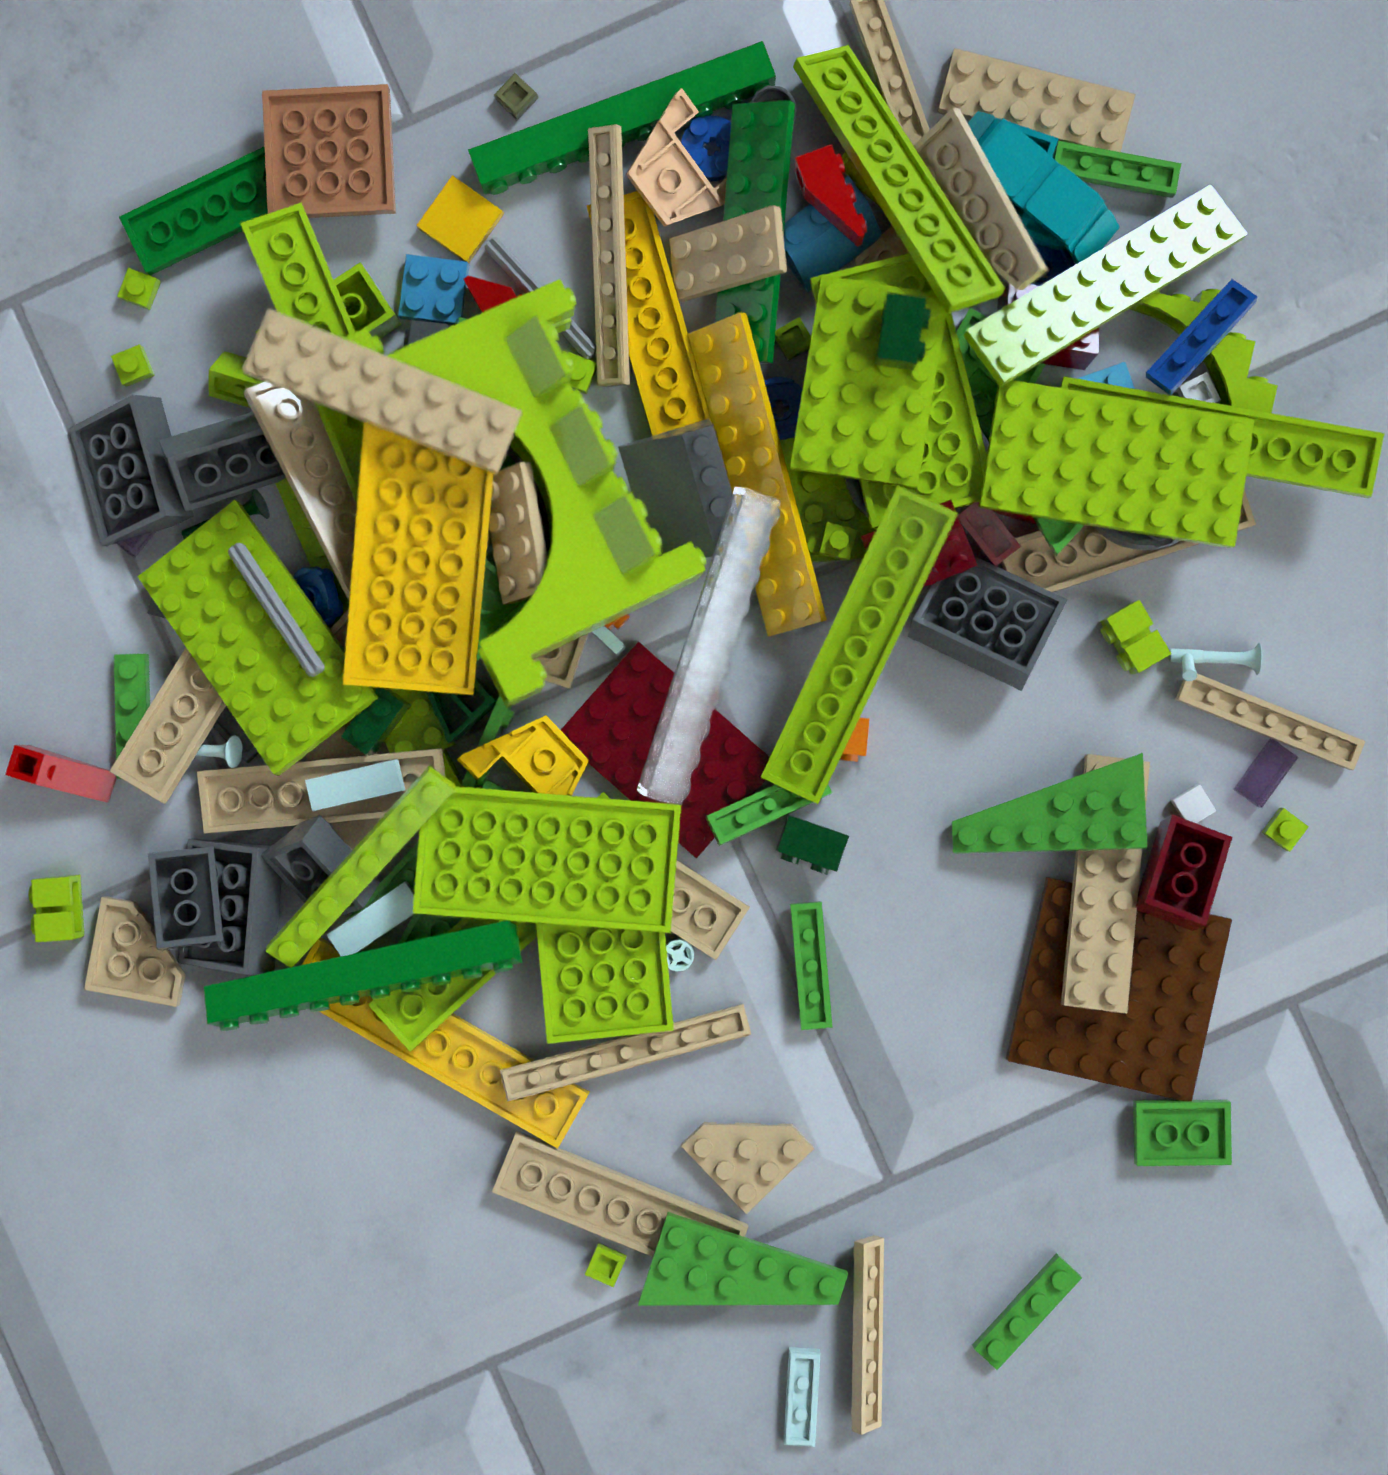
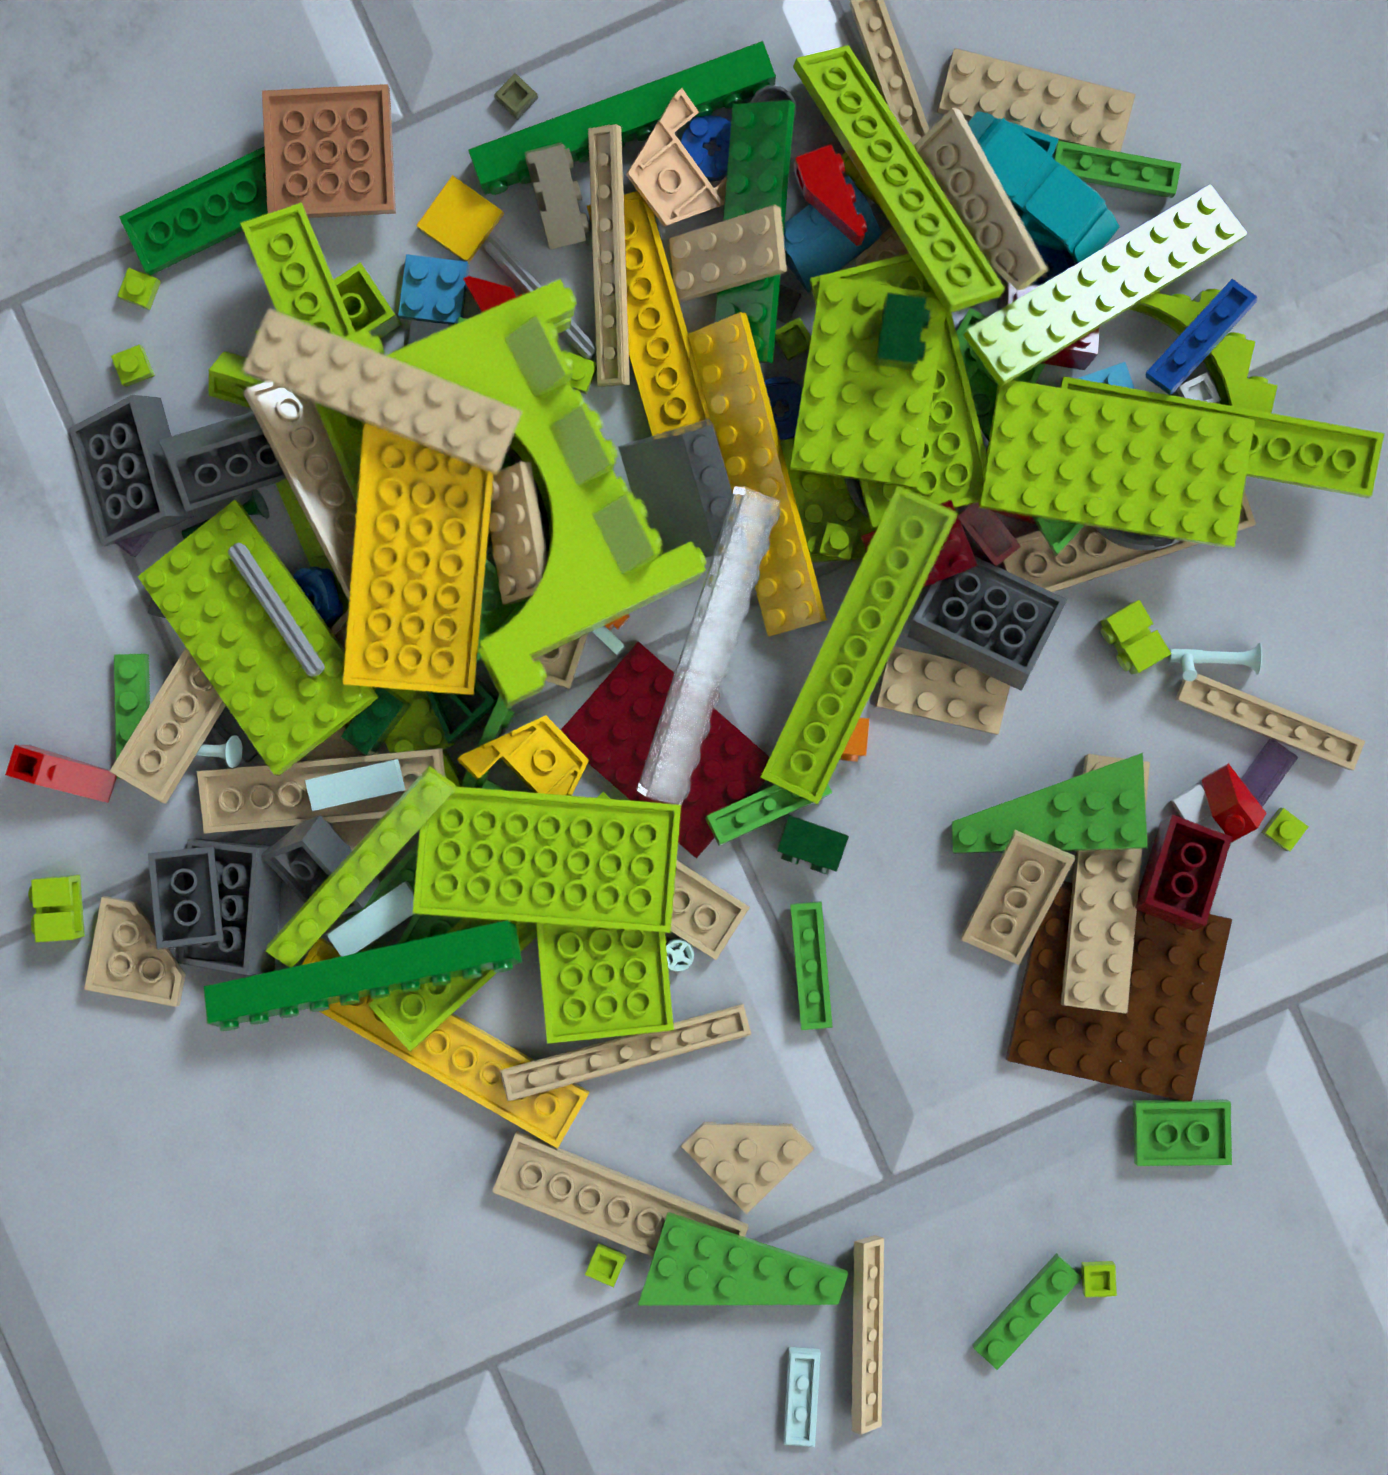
(557, 195): none -> dark tan wedge
(787, 303): none -> clear smoke tile
(942, 690): none -> tan plate
(1017, 897): none -> tan plate
(1099, 1279): none -> lime plate
(1232, 803): none -> red slope

